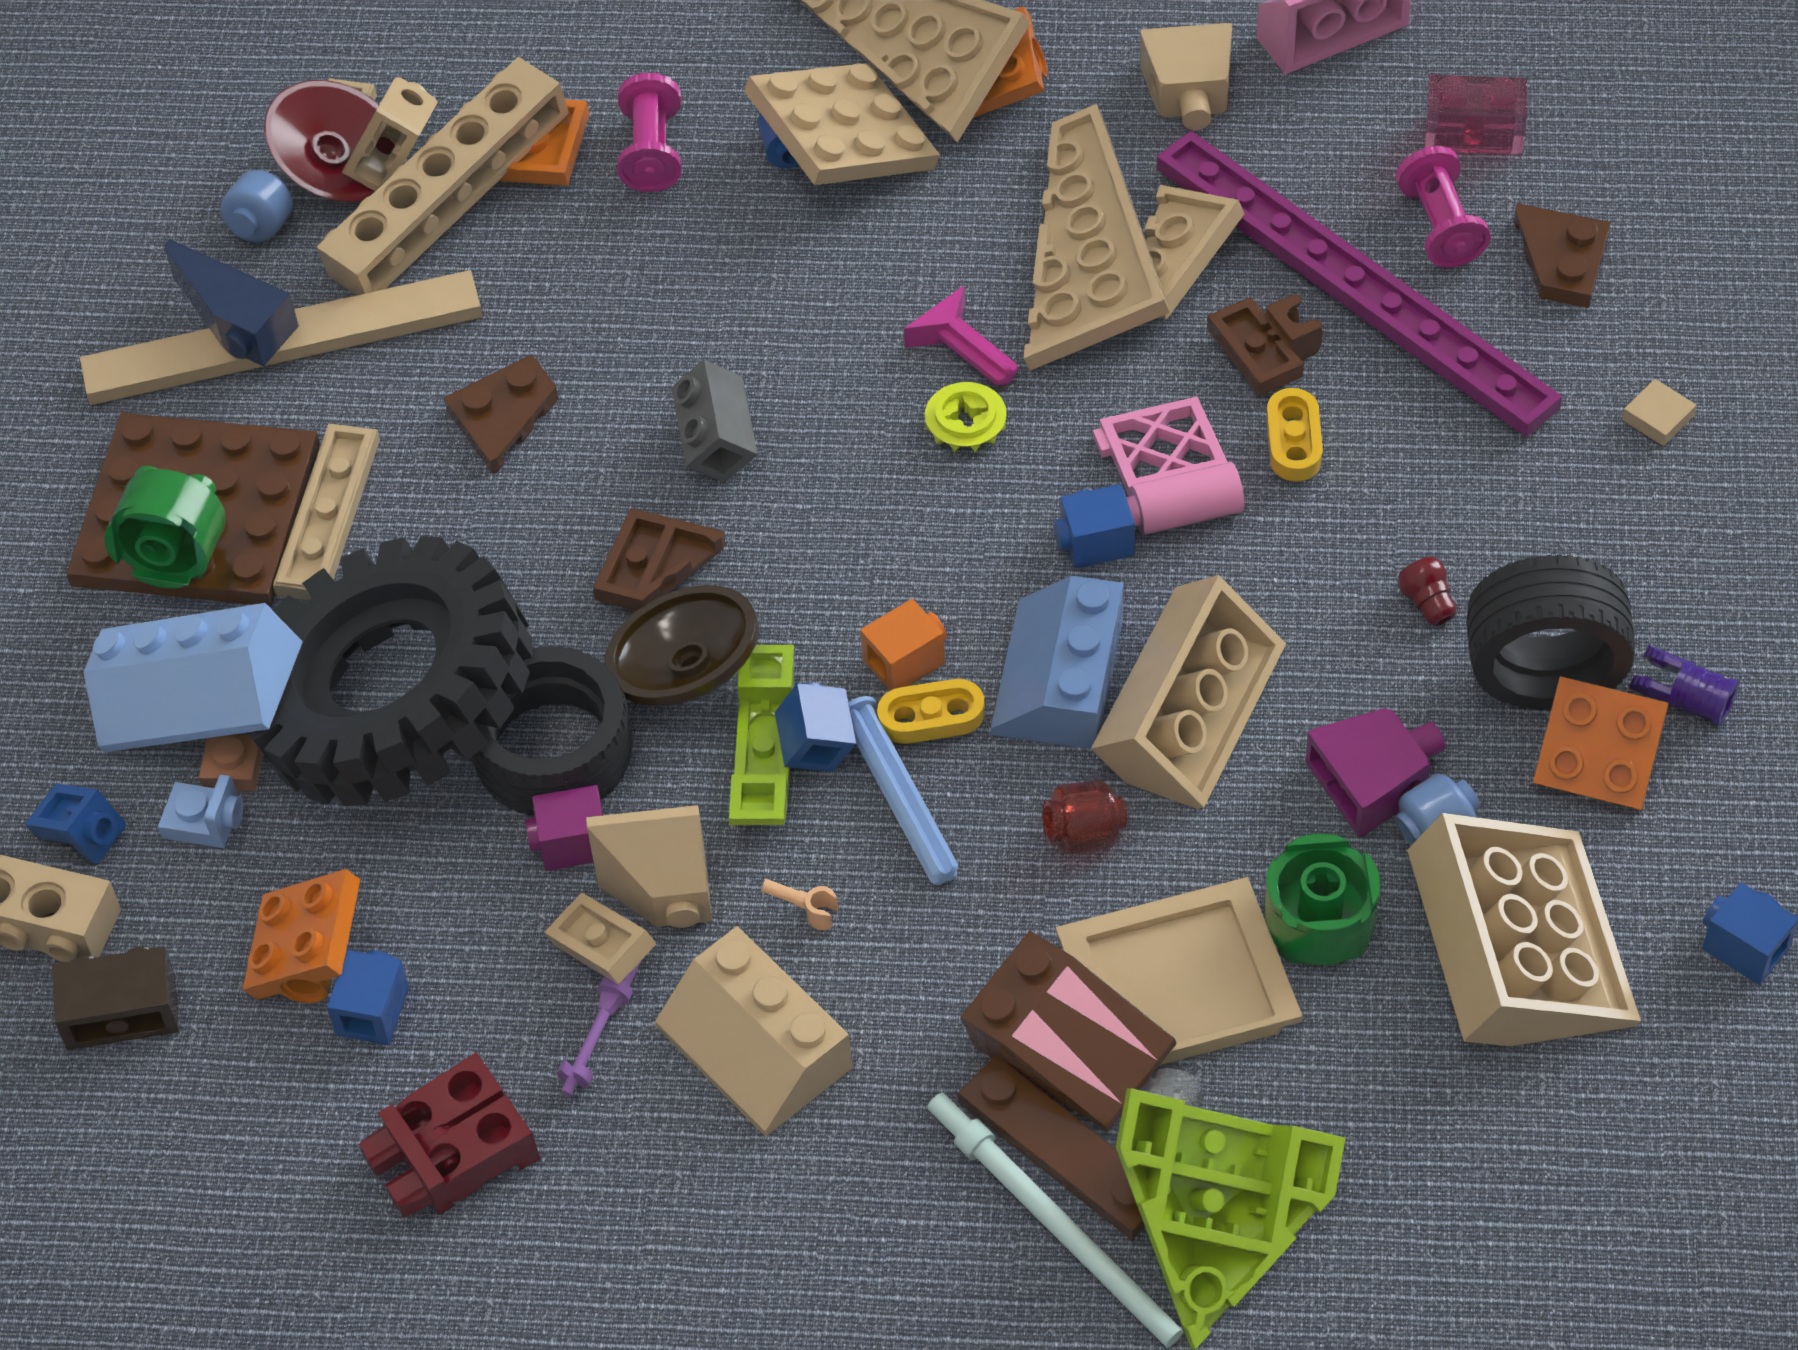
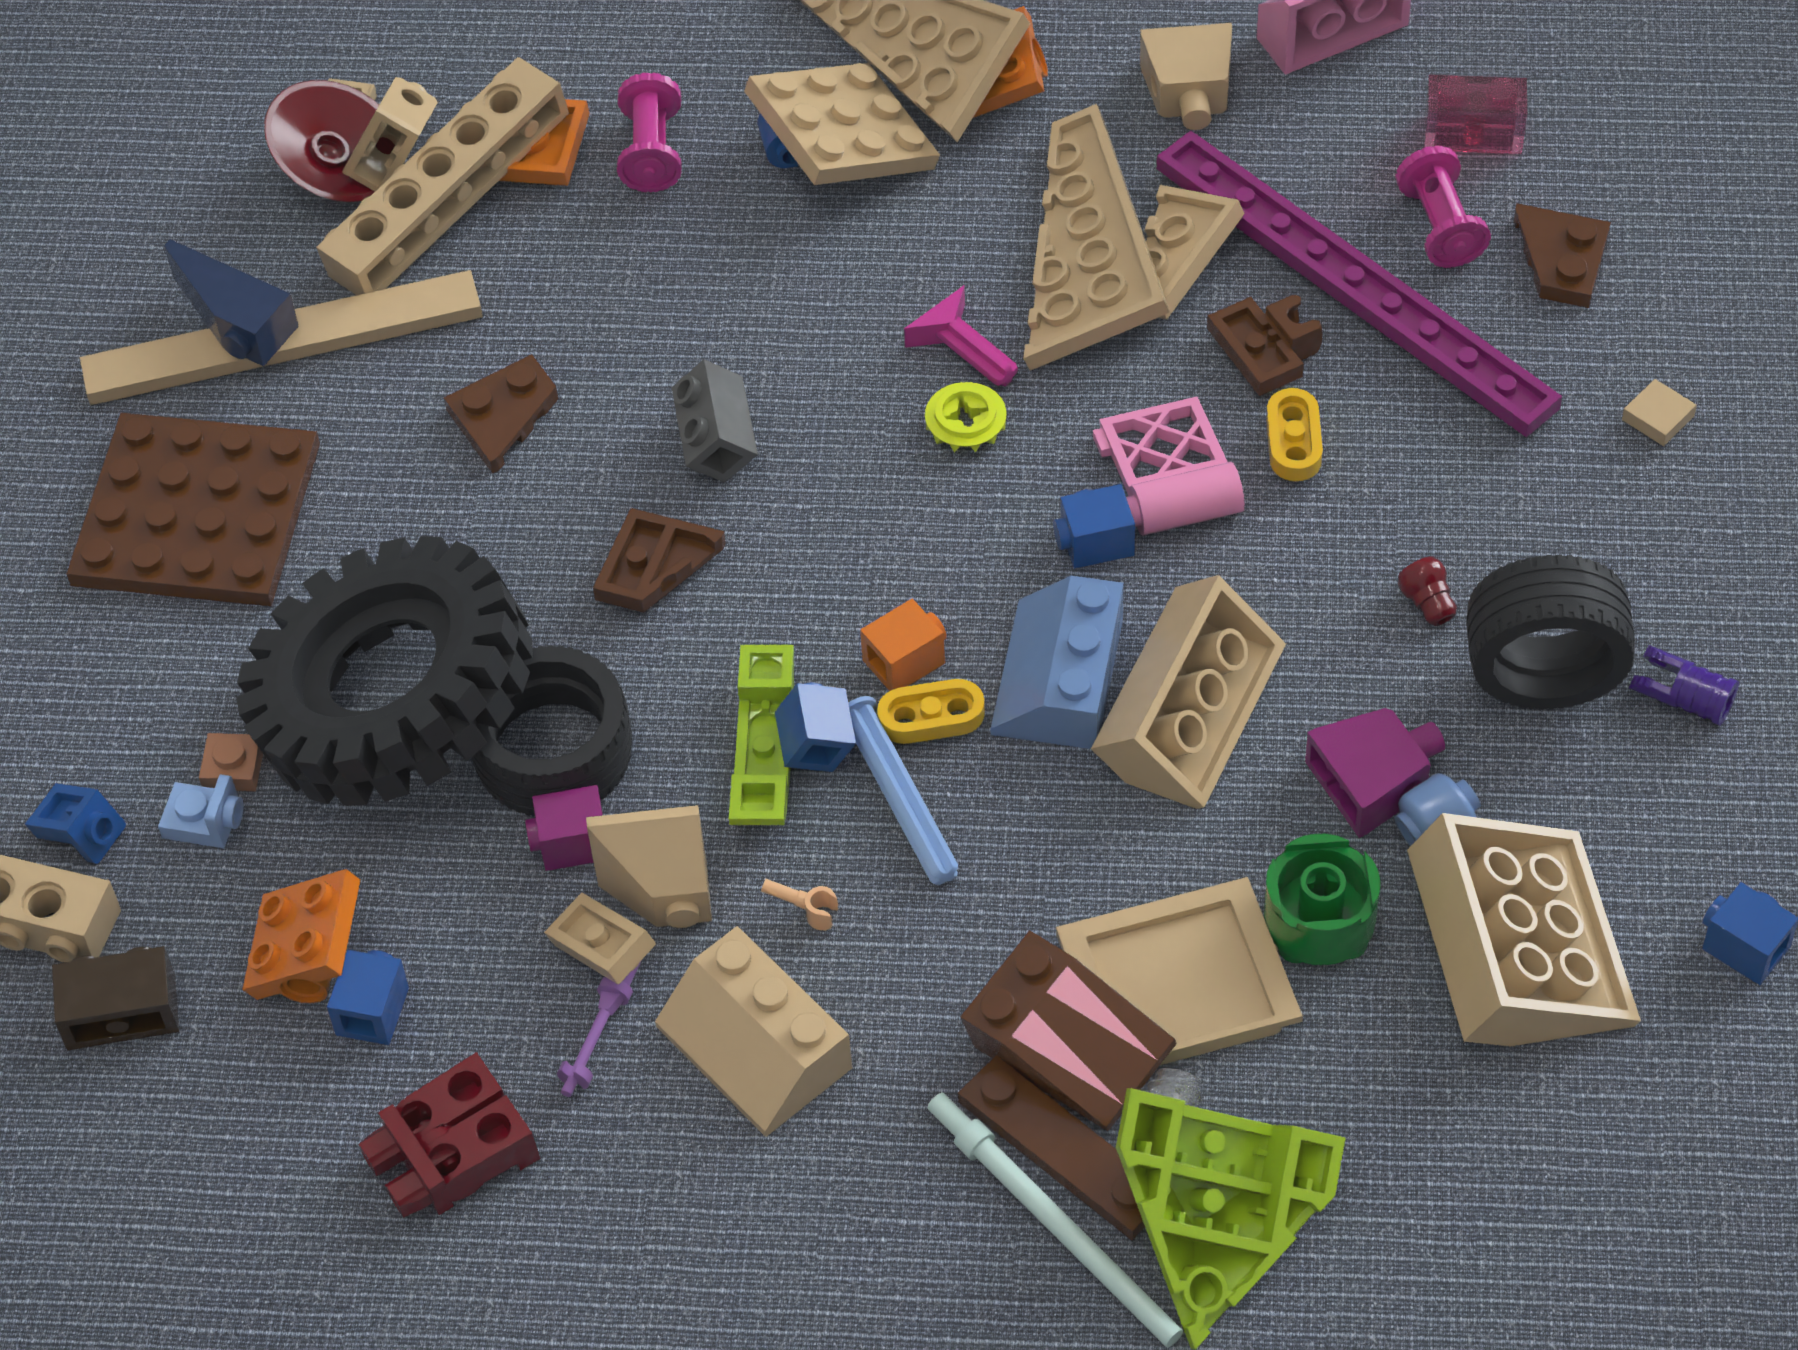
(166, 526): green brick -> none
(189, 677): light blue slope -> none
(256, 206): medium blue head -> none
(327, 508): tan tile -> none
(683, 645): dark brown dish -> none
(1083, 817): clear red head -> none
(1600, 743): orange plate -> none

